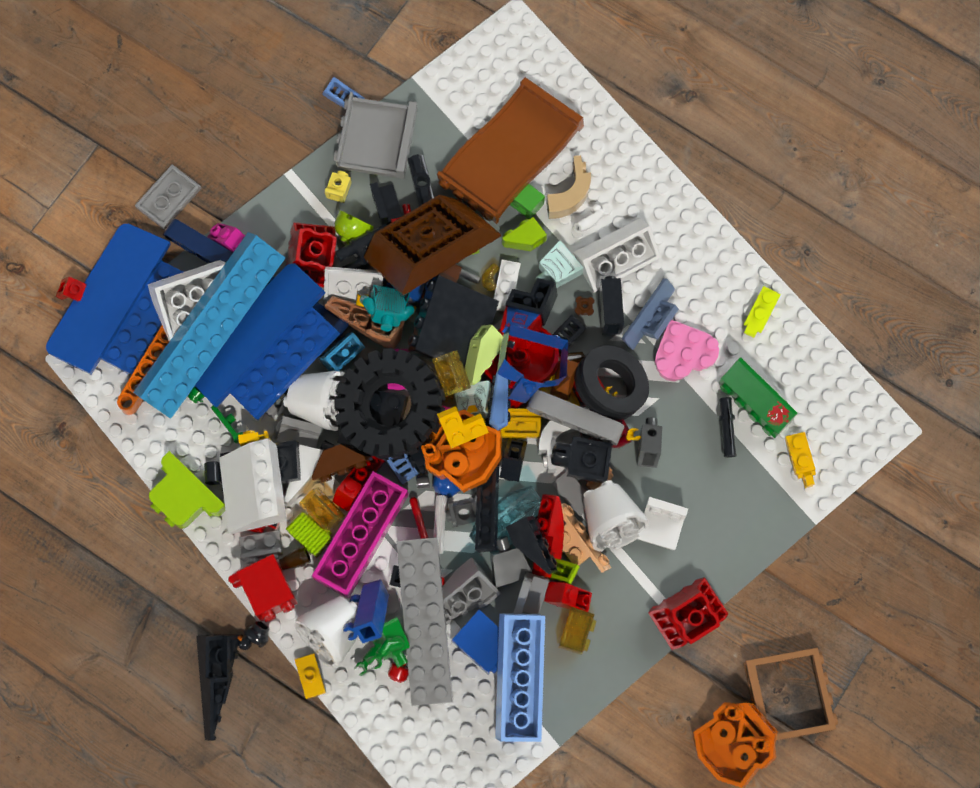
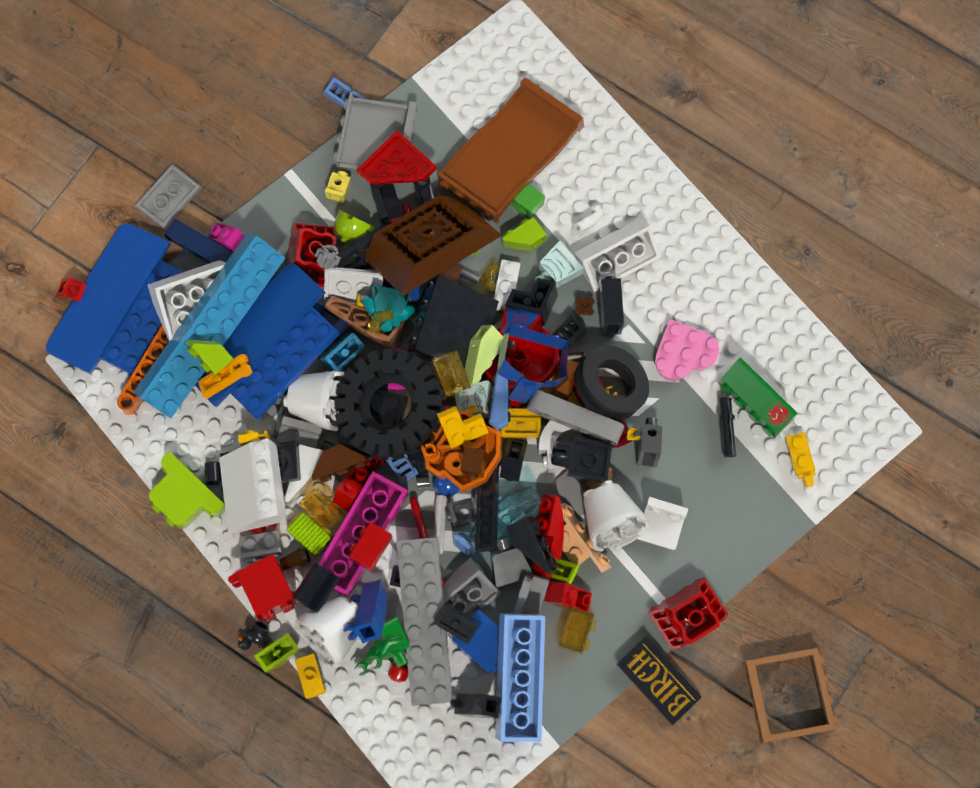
(195, 395): green plate -> none
(210, 353): none -> lime slope
(215, 663): black wedge -> none
(226, 421): green piece -> none
(229, 374): none -> light orange plate
(277, 653): none -> lime slope
(315, 588): none -> black panel
(327, 256): none -> light grey gear
(370, 546): none -> red brick
(377, 319): none -> clear yellow arm
(396, 163): none -> red plate
(457, 622): none -> black panel
(463, 543): none -> medium blue slope
(474, 463): none -> reddish brown brick
(476, 705): none -> black brick
(568, 202): tan arch -> none
(653, 316): sand blue bracket -> none
(659, 680): none -> black tile
(724, 754): orange brick -> none
(761, 311): neon yellow hinge -> none

